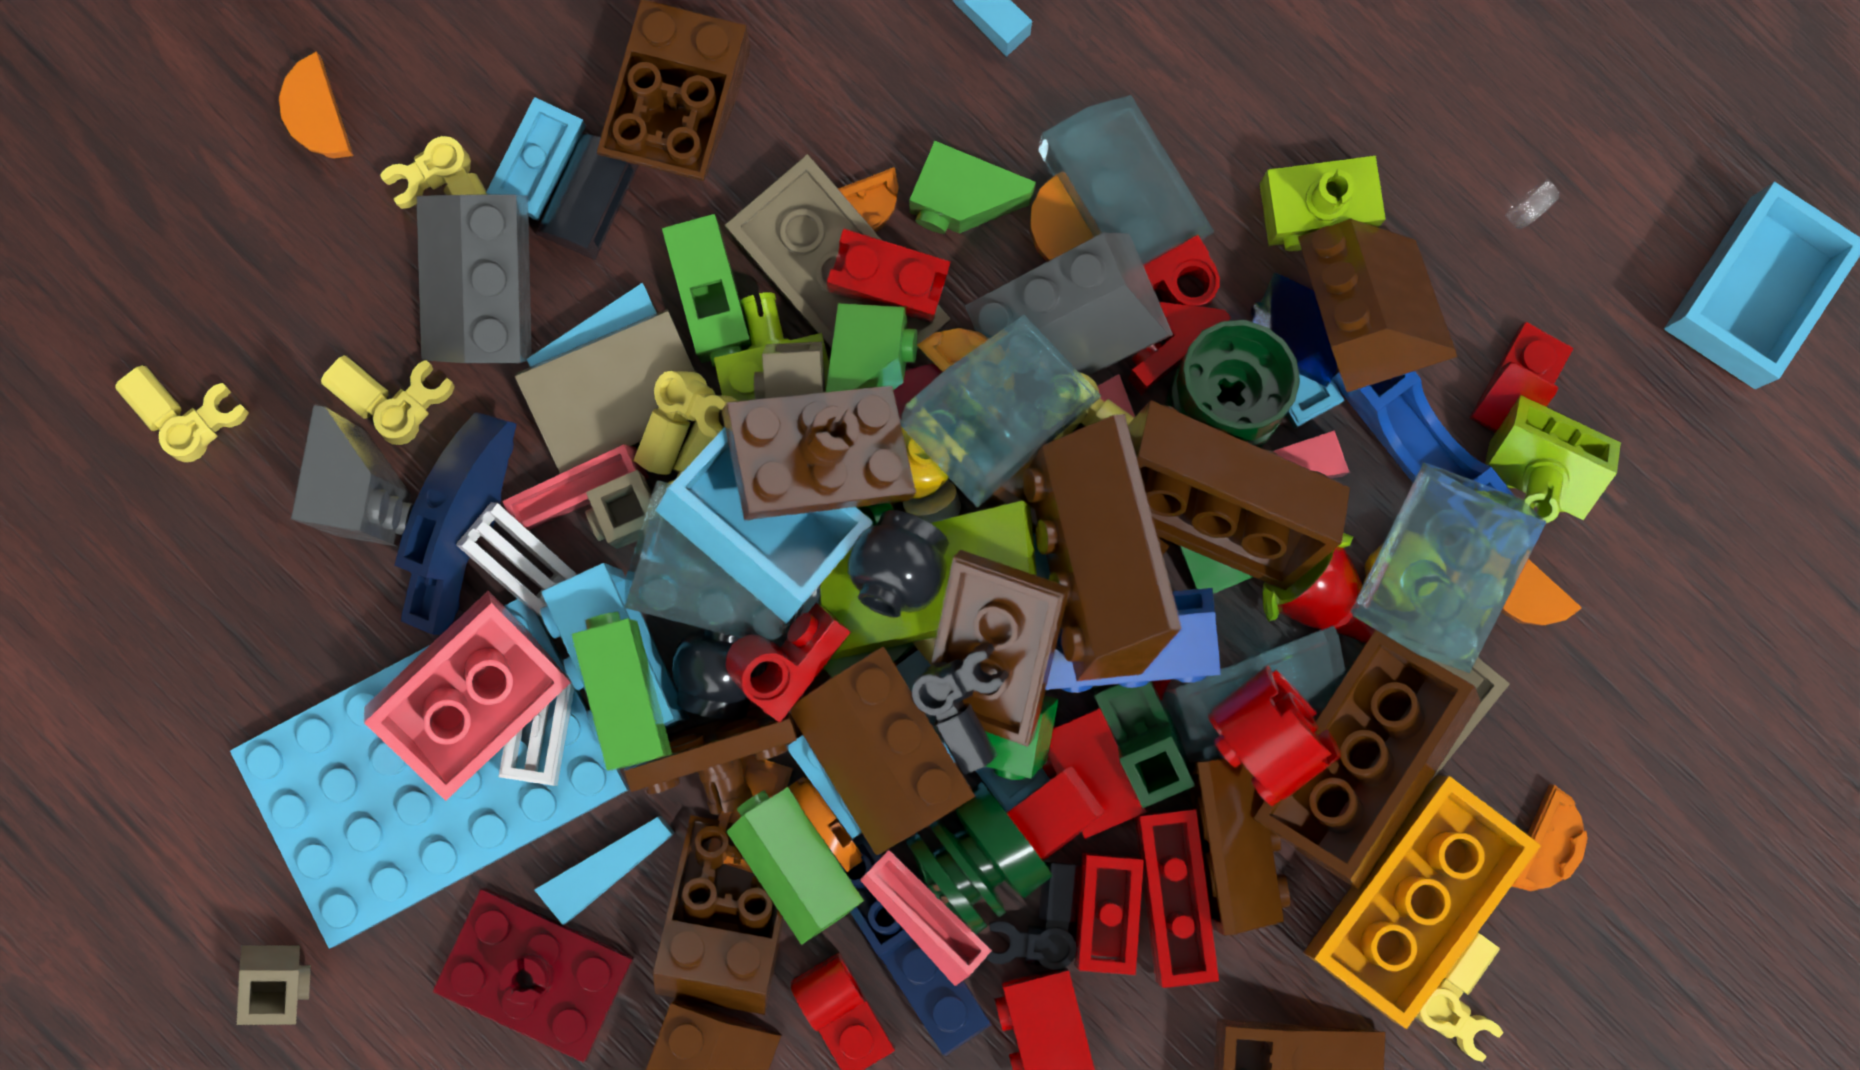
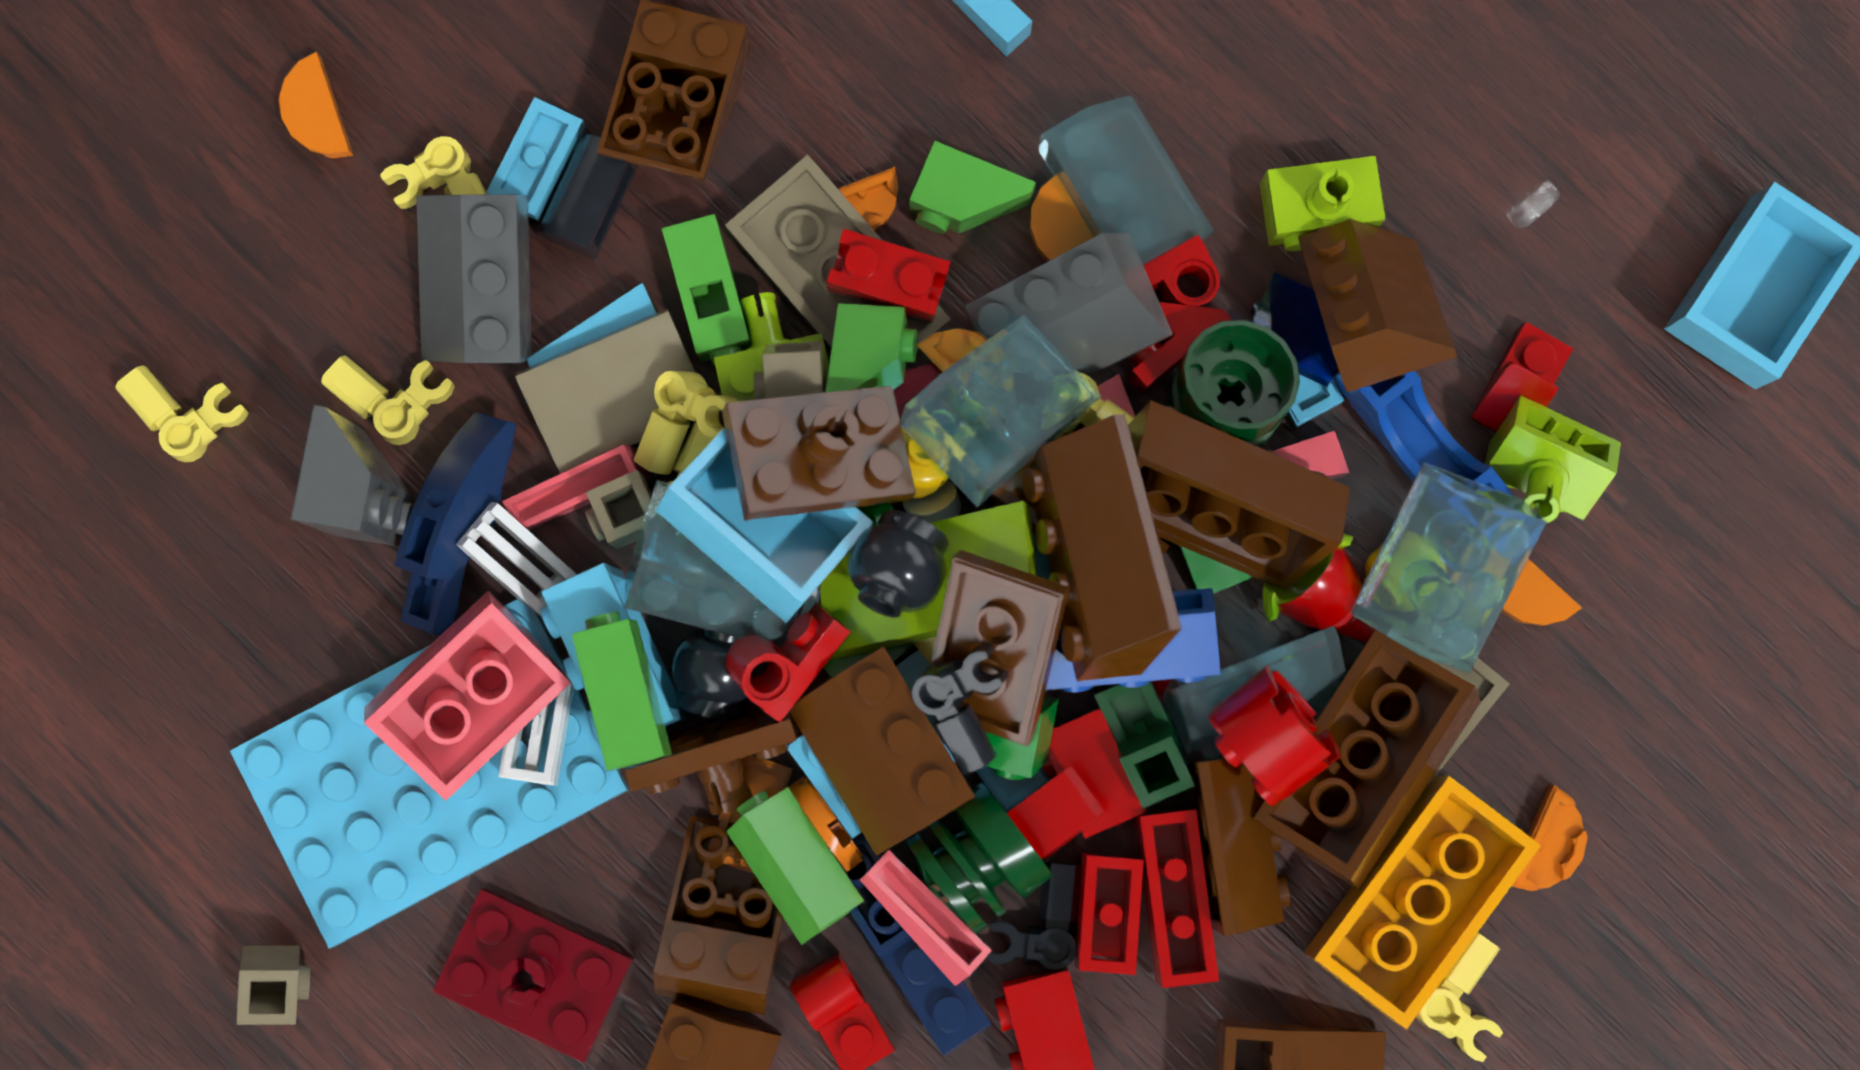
(589, 879): medium azure piece -> none

